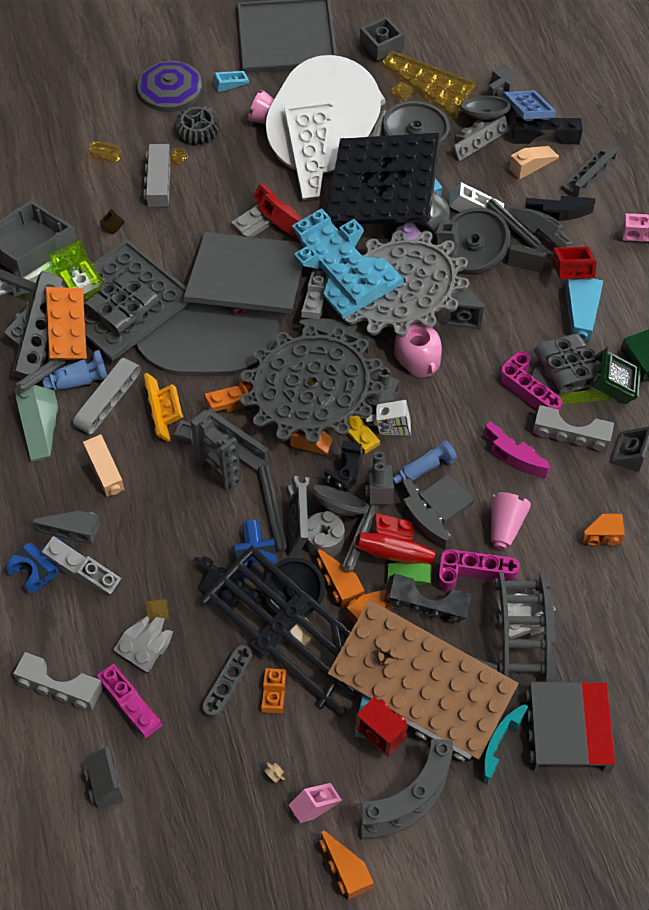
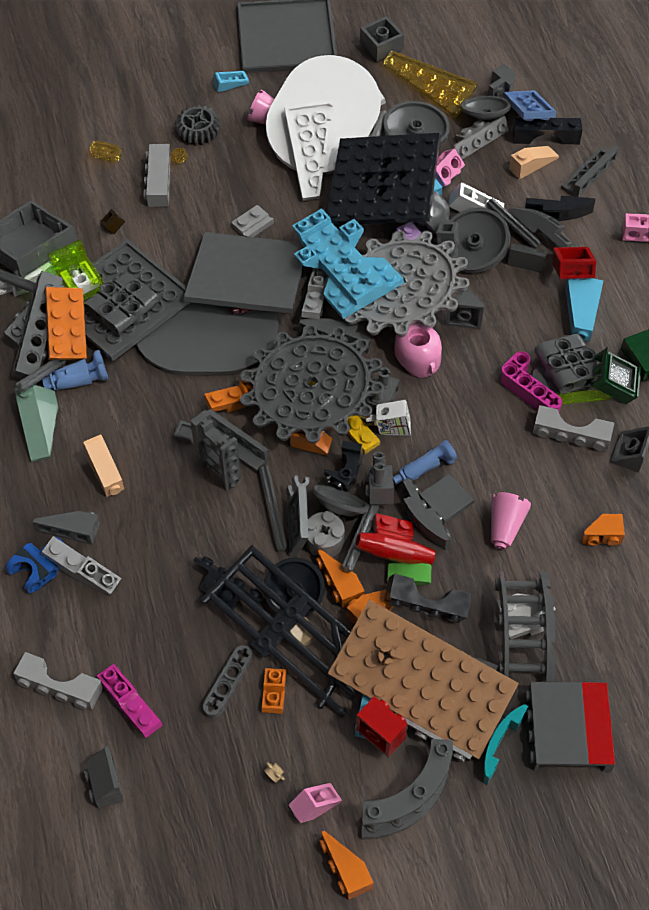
(106, 396): light grey beam -> none
(144, 642): light grey plate -> none
(157, 608): clear yellow plate -> none
(164, 406): light orange bracket -> none
(169, 86): dish -> none
(253, 536): blue connector -> none
(275, 210): red slope -> none
(402, 91): clear yellow plate -> none
(448, 166): none -> bright pink brick
(479, 569): dark pink beam -> none
(518, 456): dark pink slope -> none

